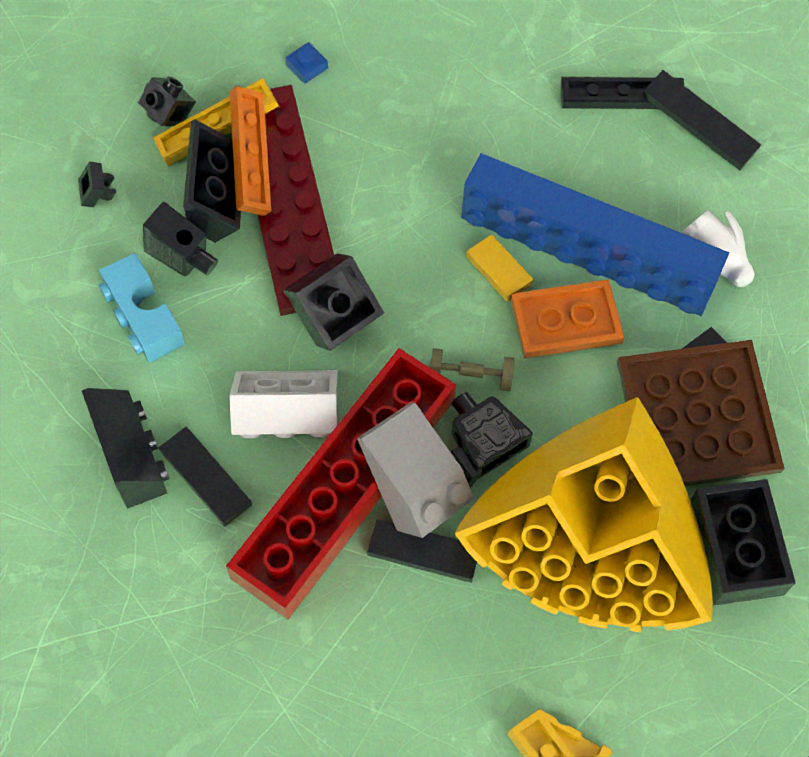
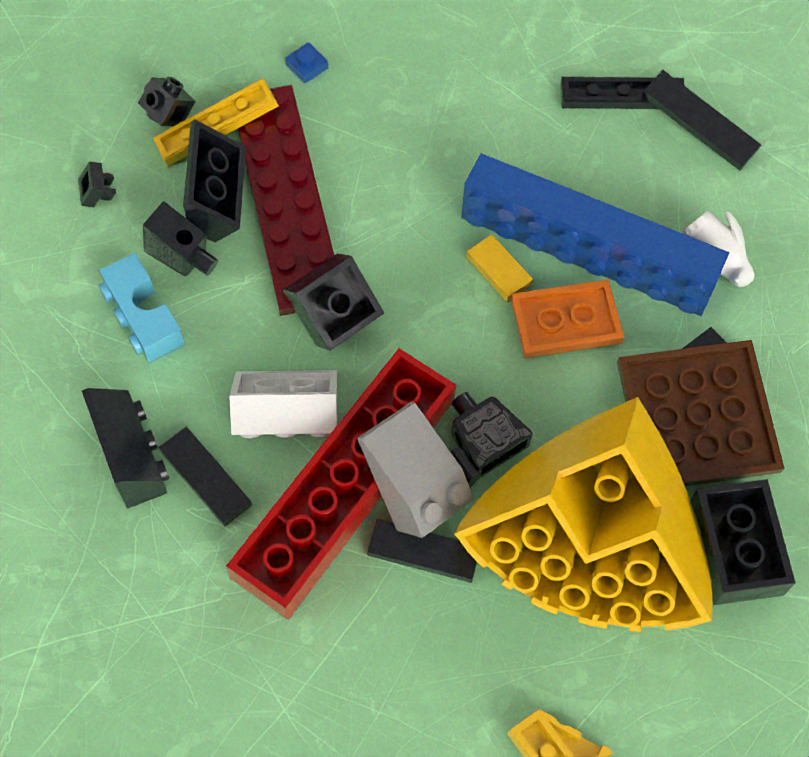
(250, 151): orange plate -> none
(475, 369): olive wheel -> none

